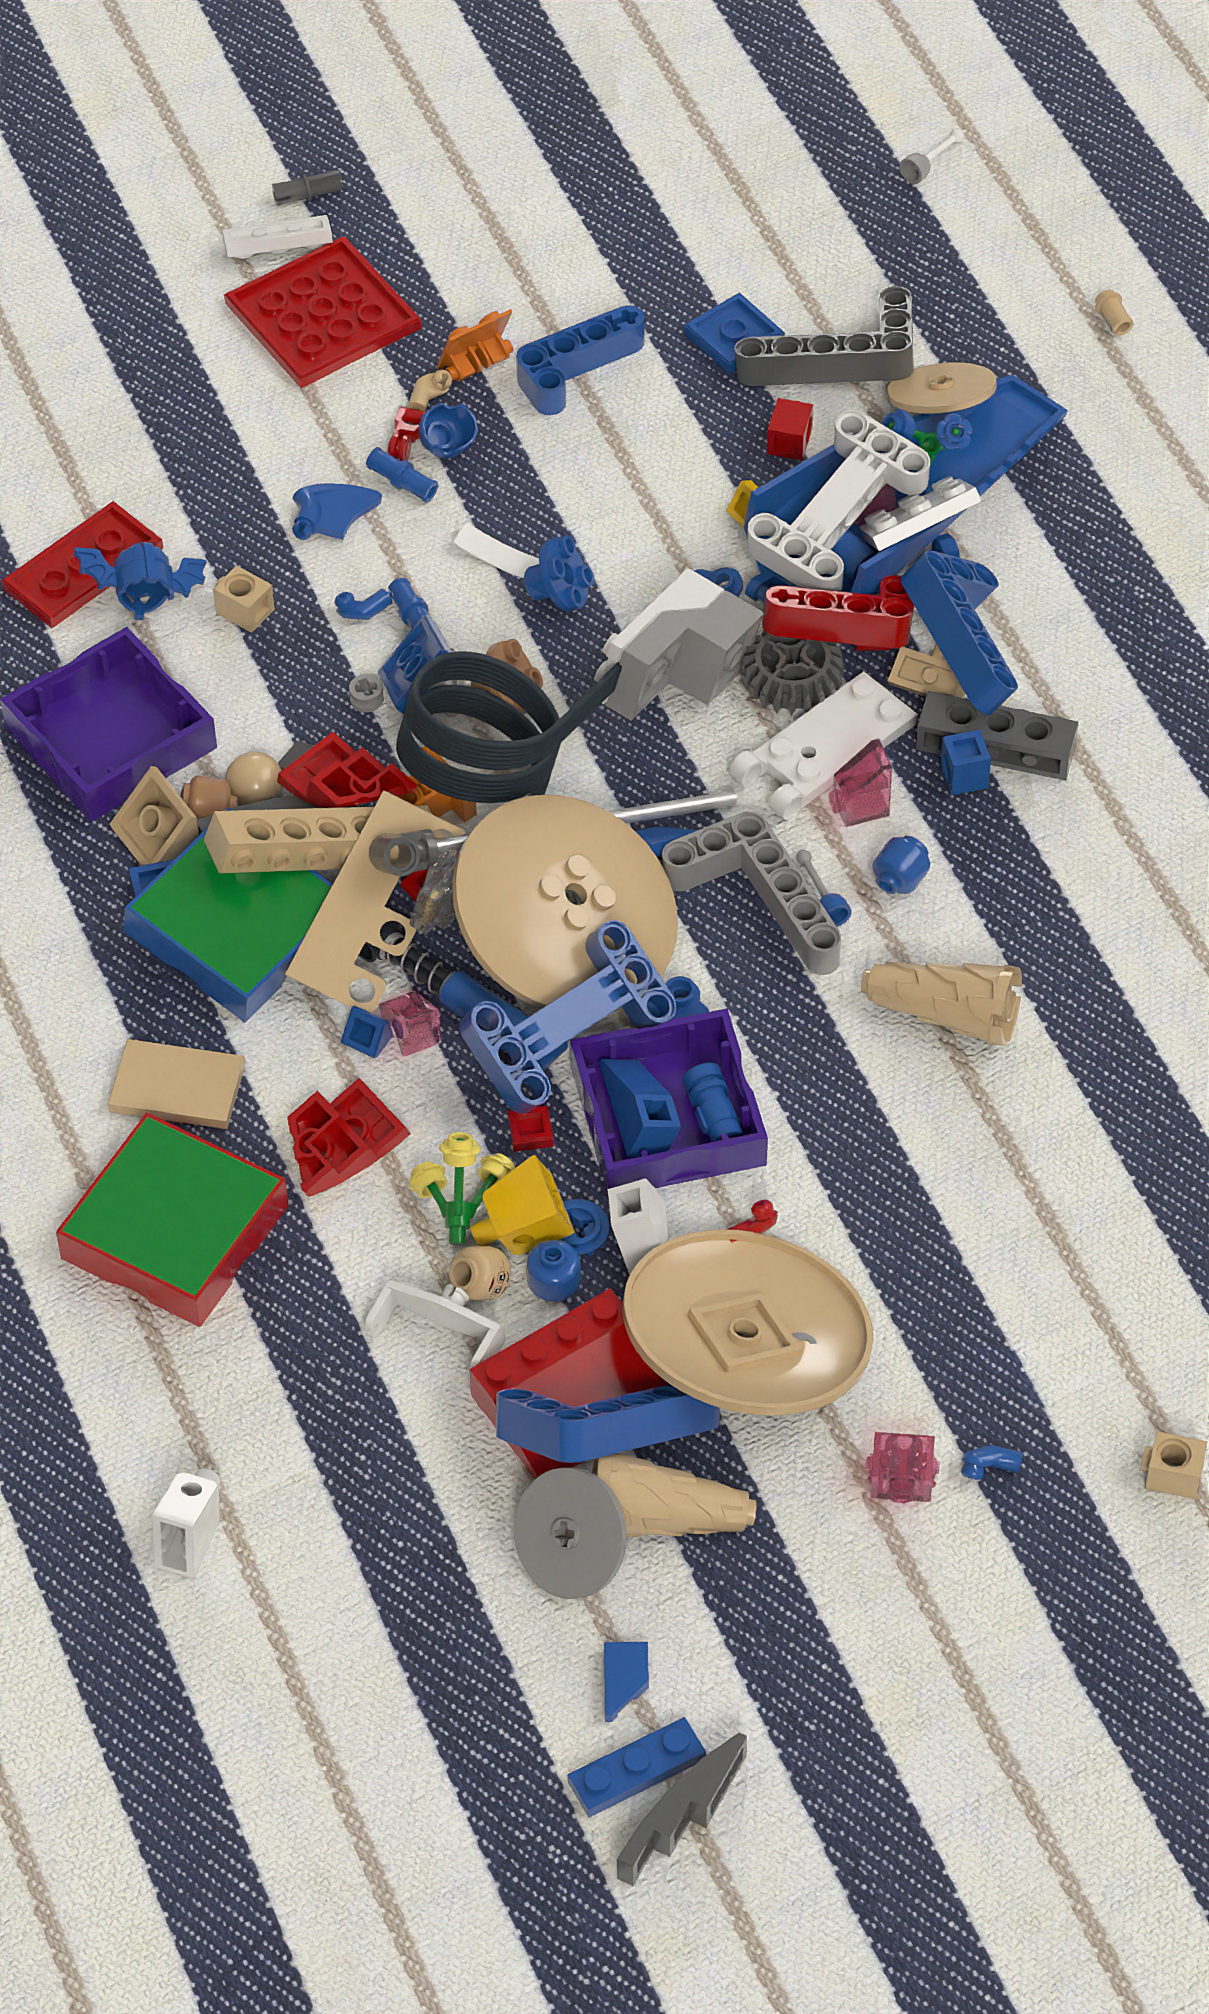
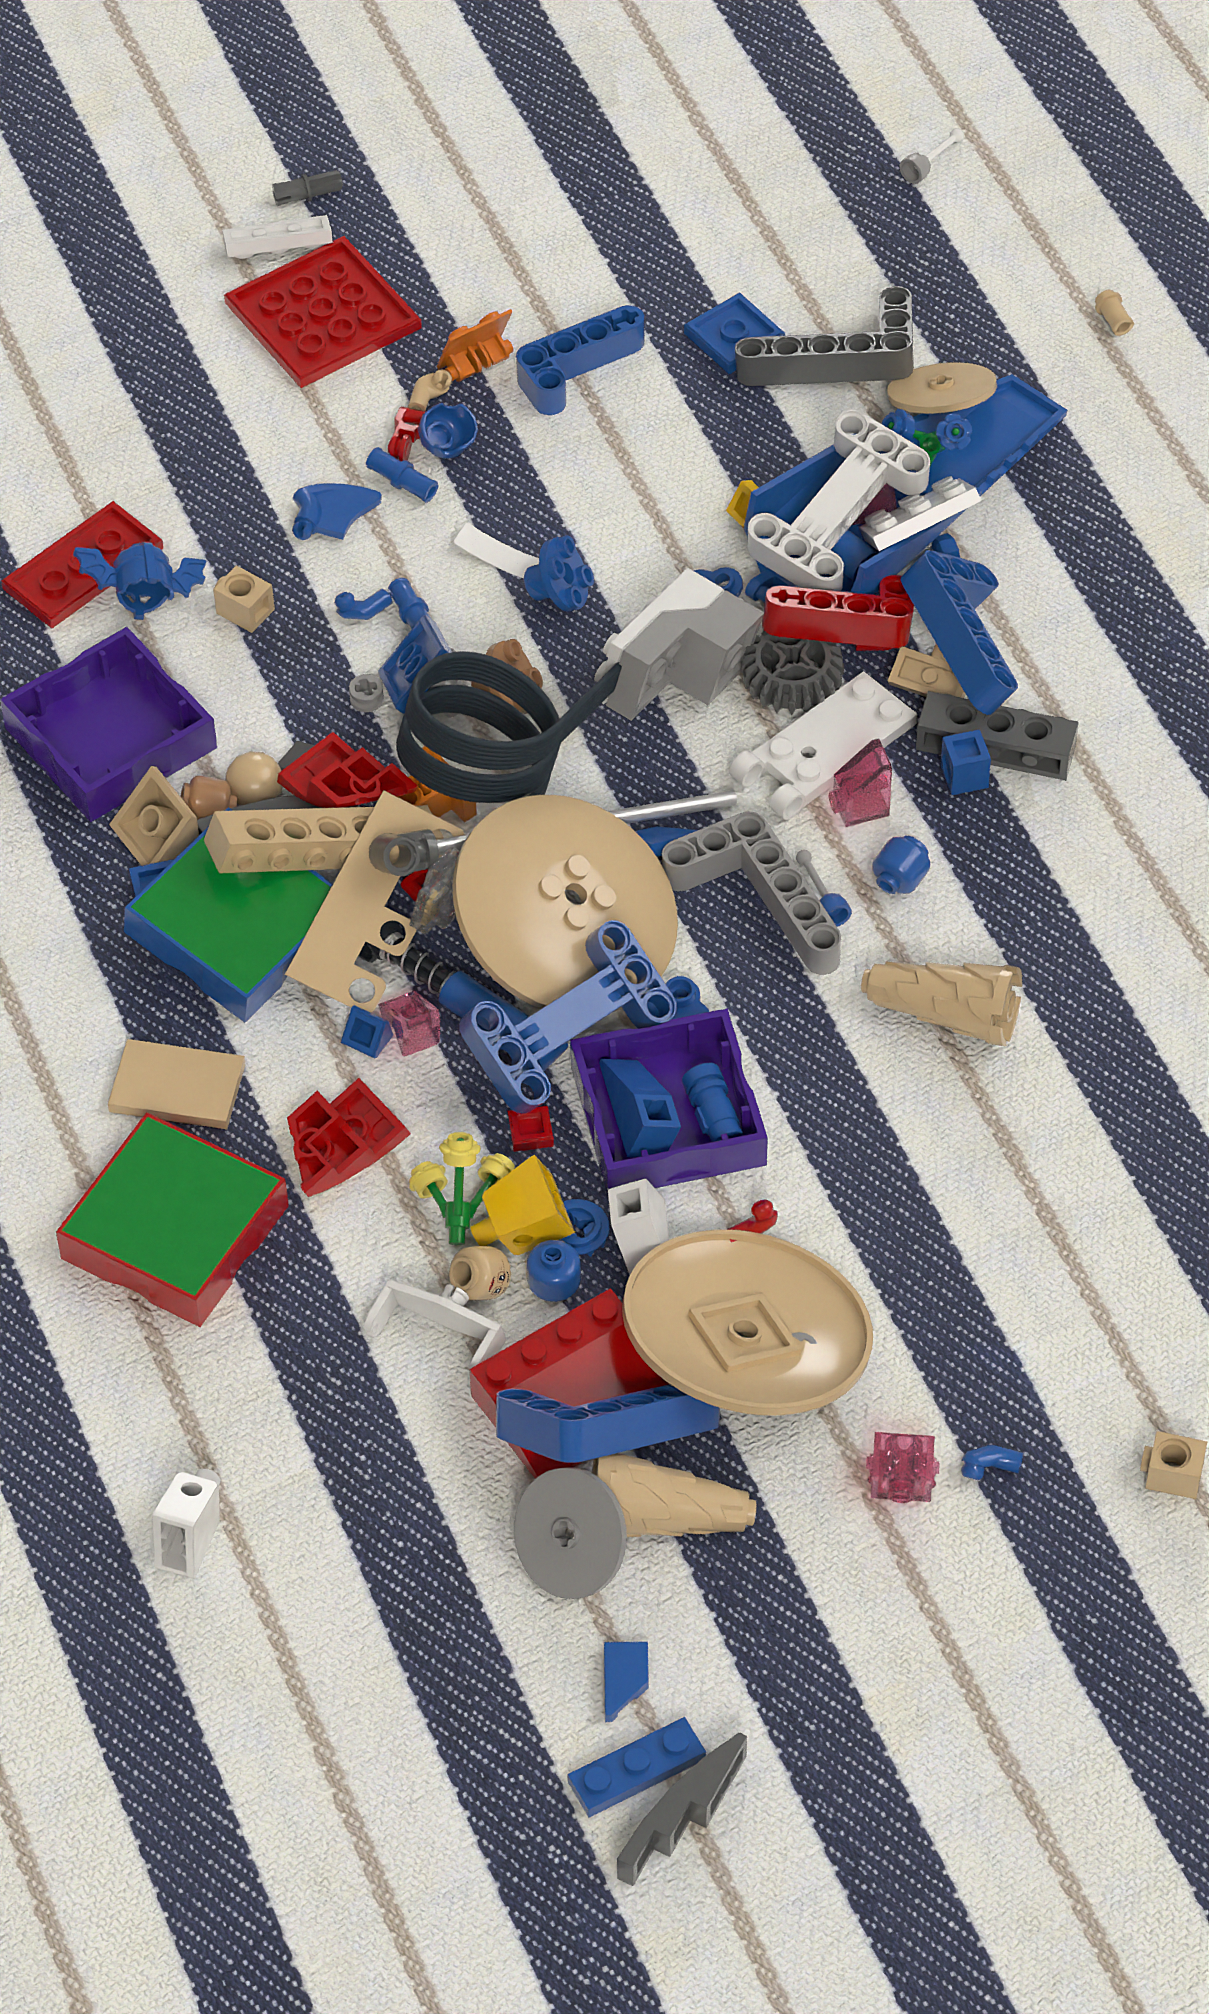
(790, 429): red brick -> none

